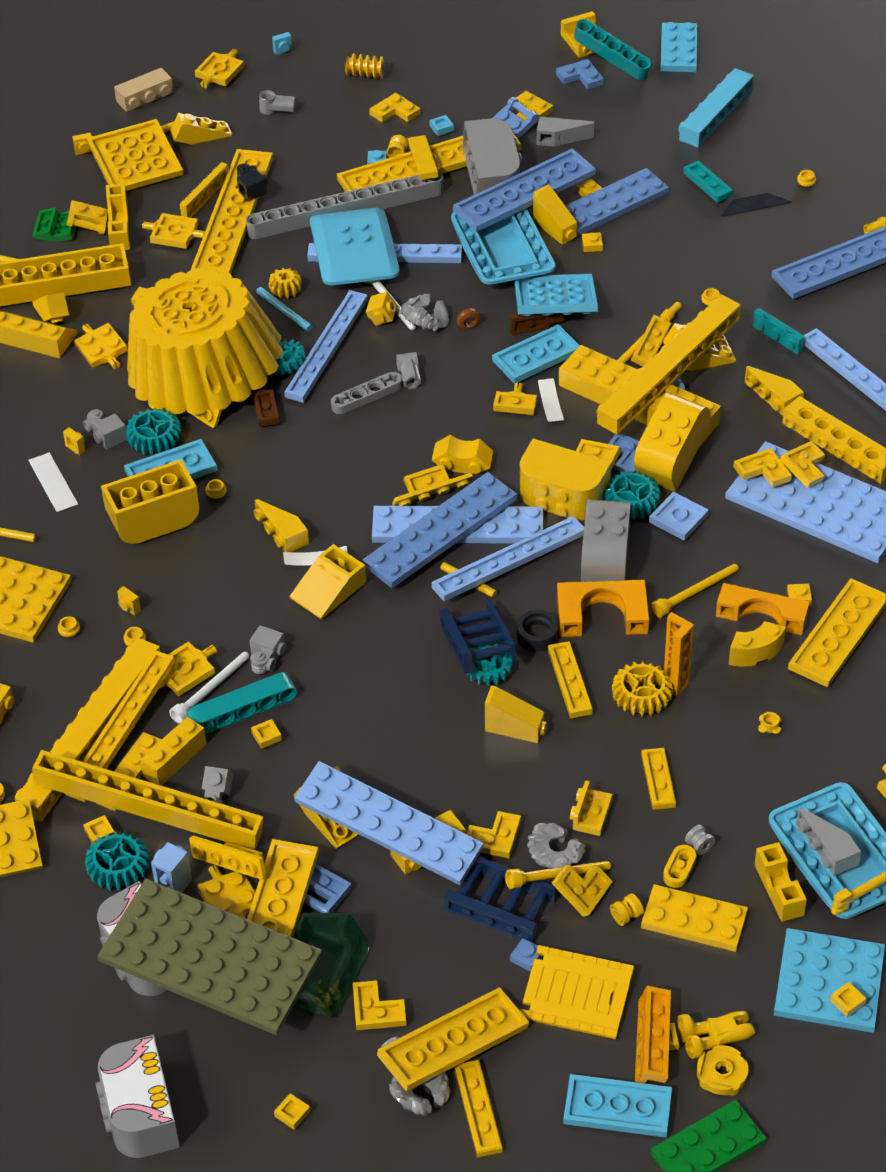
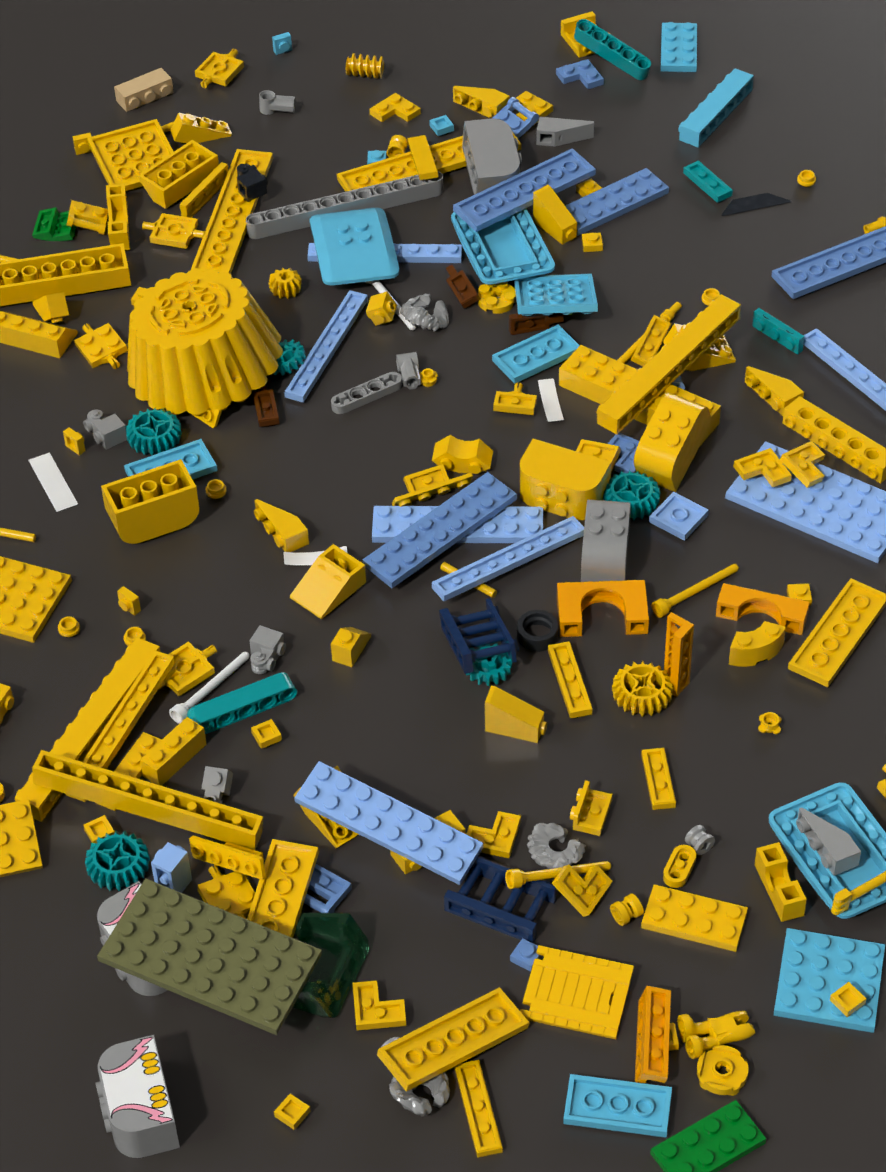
(178, 173): none -> yellow slope
(284, 309): medium azure bar -> none
(348, 645): none -> yellow slope
(428, 377): none -> yellow plate
(461, 287): none -> reddish brown hinge
(463, 315): dark orange piece -> none
(481, 100): none -> yellow slope
(488, 298): none -> yellow plate

